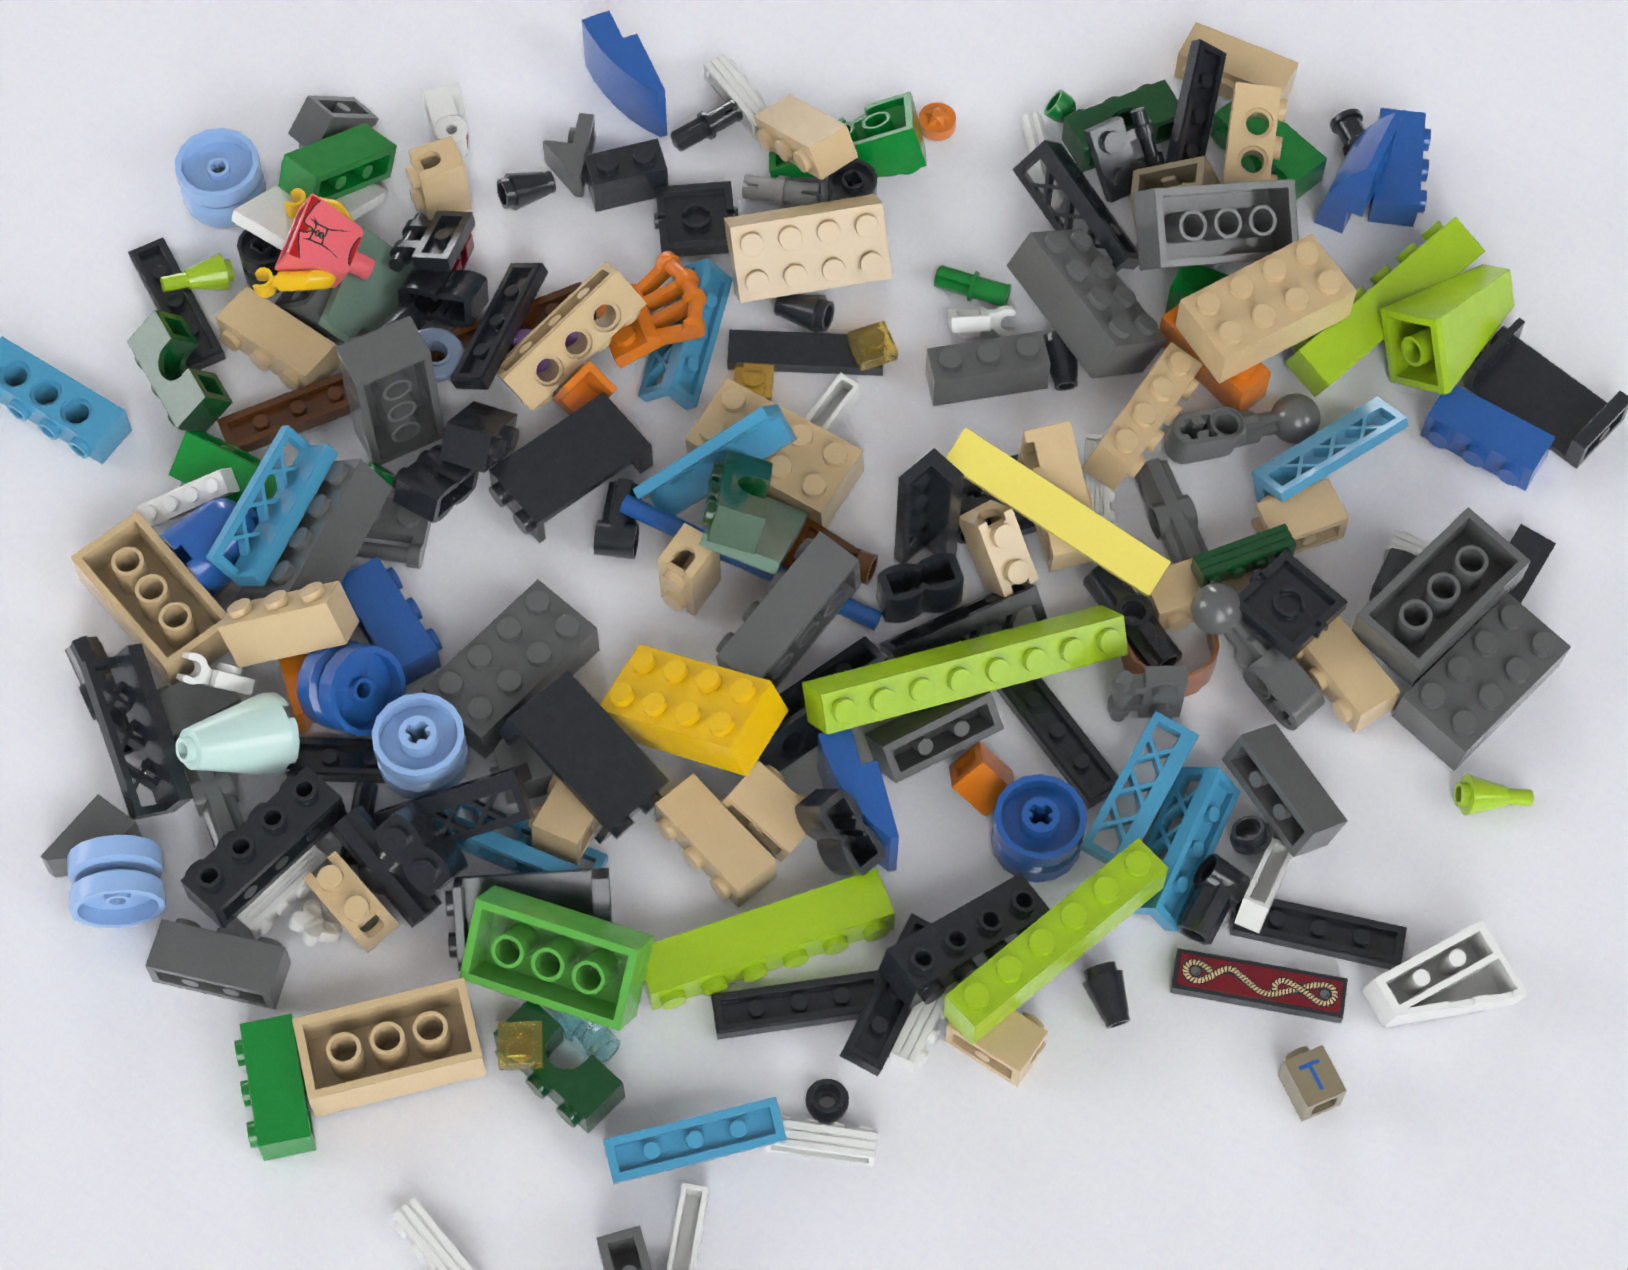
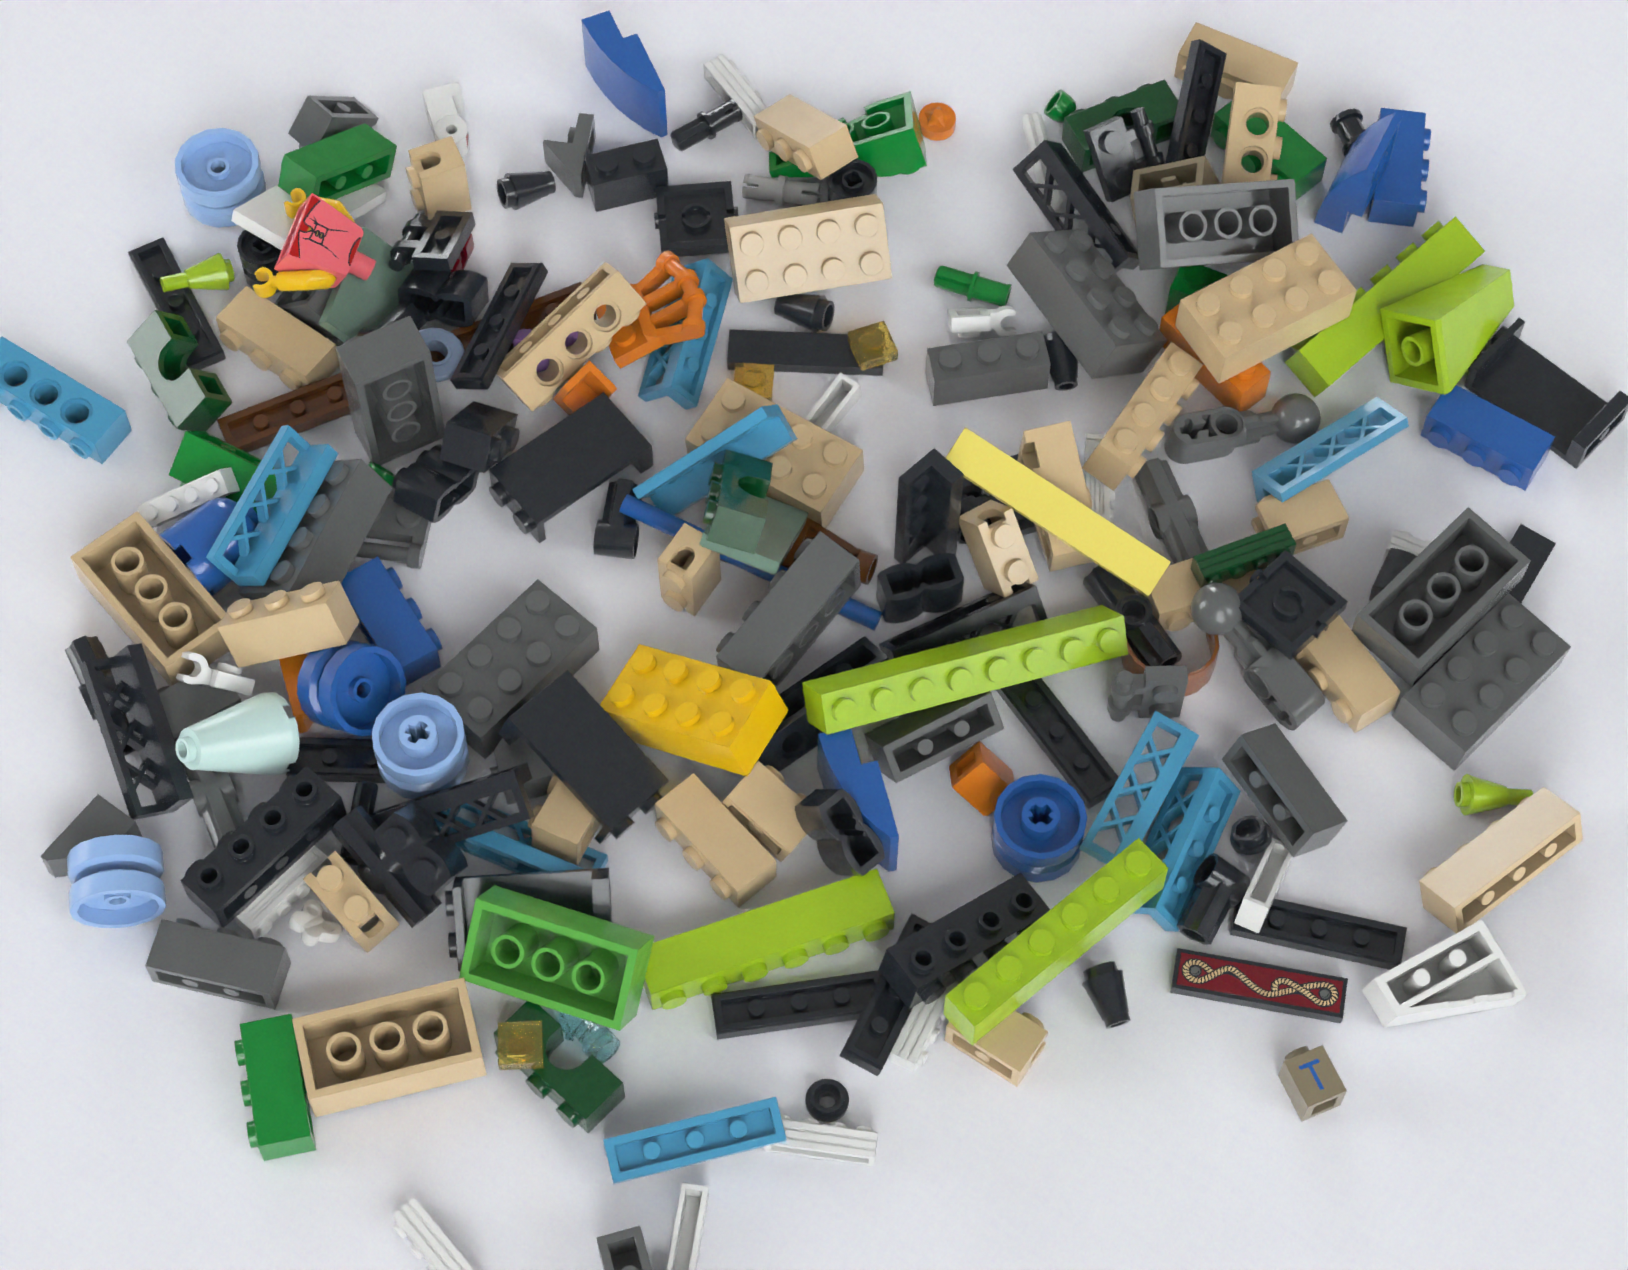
(1501, 860): none -> tan brick

